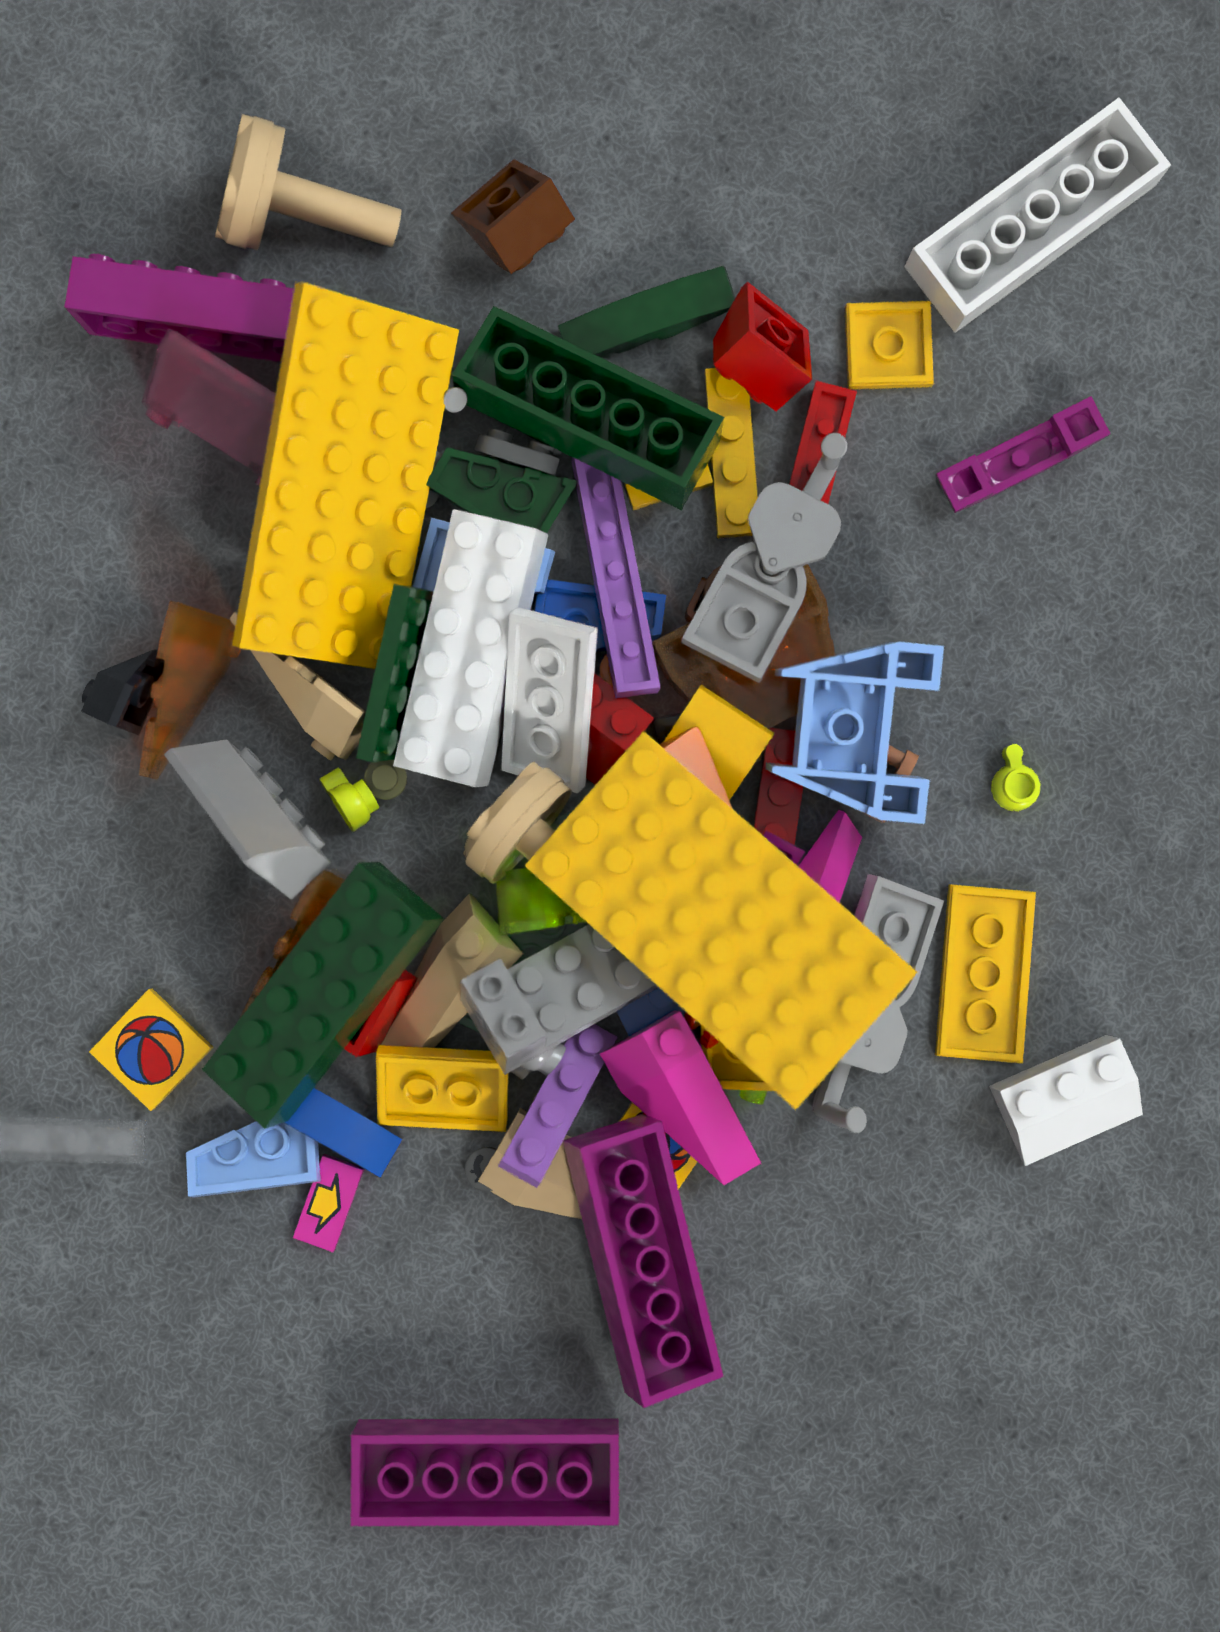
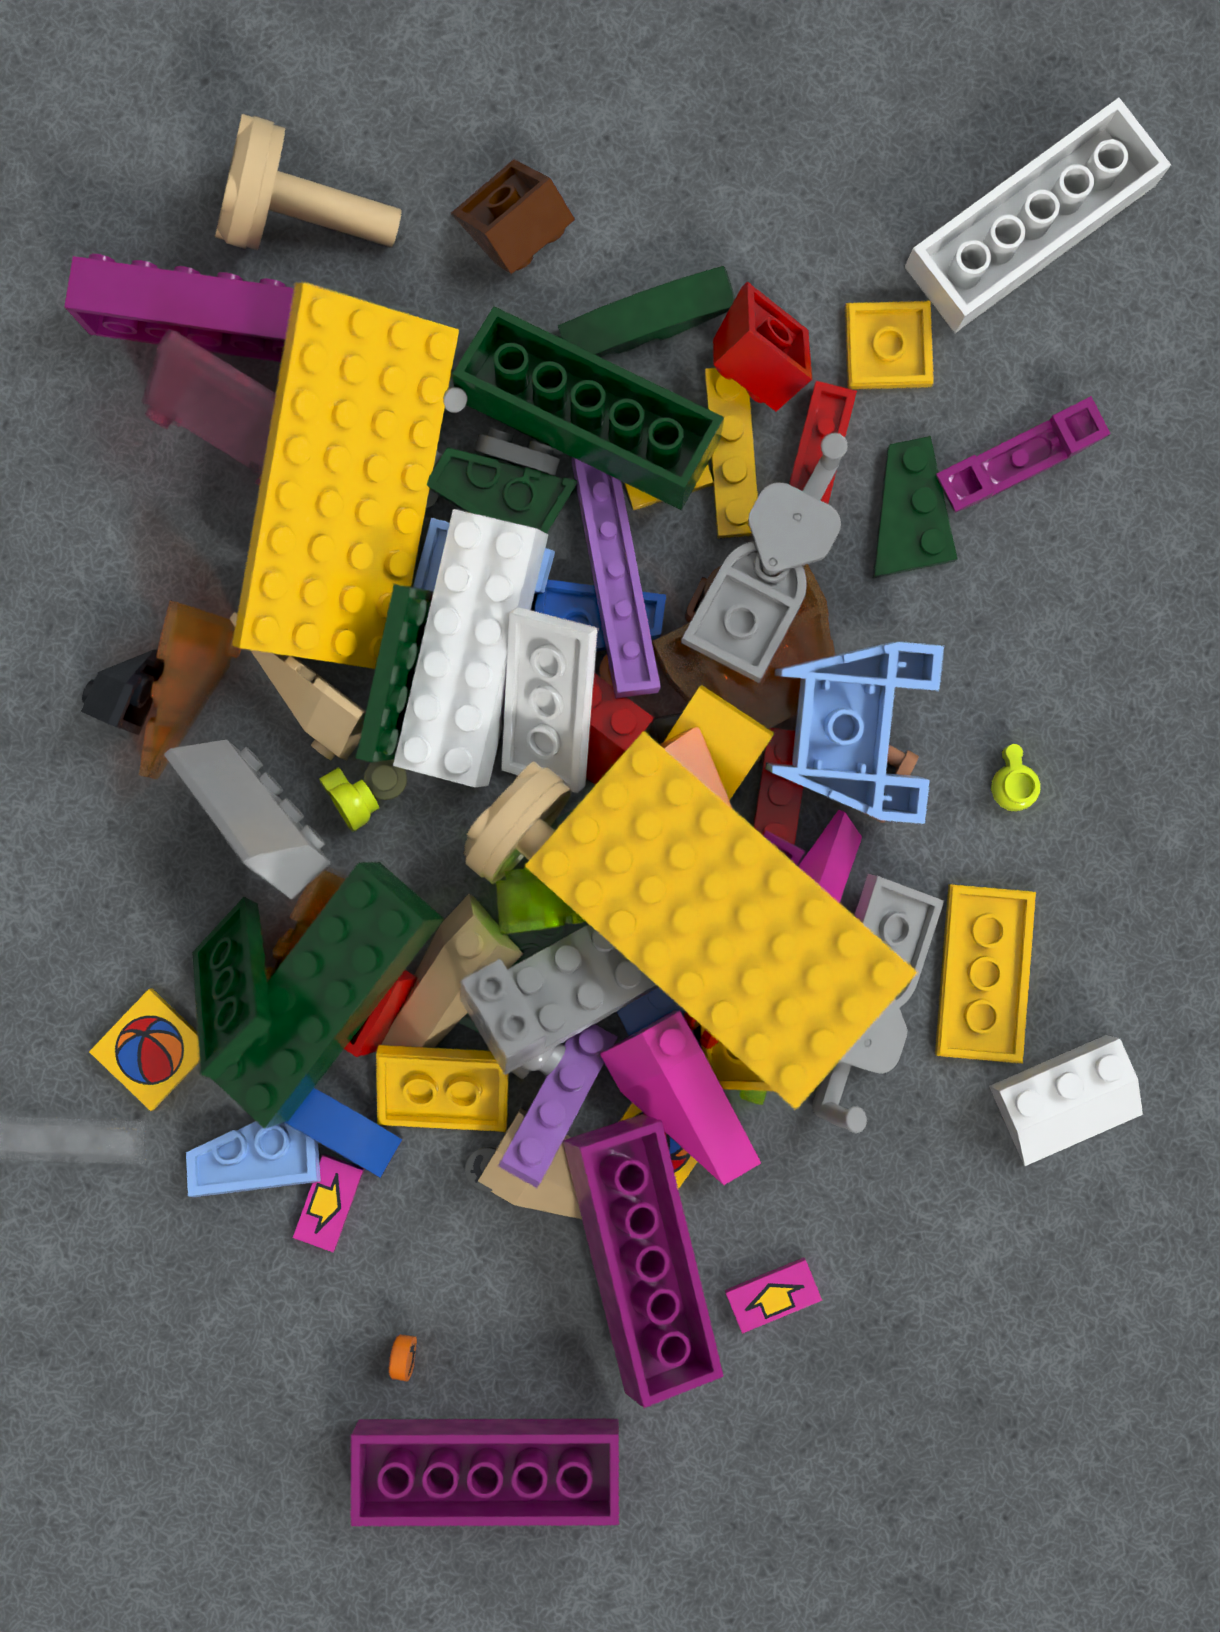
(230, 989): none -> dark green plate
(402, 1357): none -> orange tile
(773, 1295): none -> dark pink tile
(913, 514): none -> dark green wing

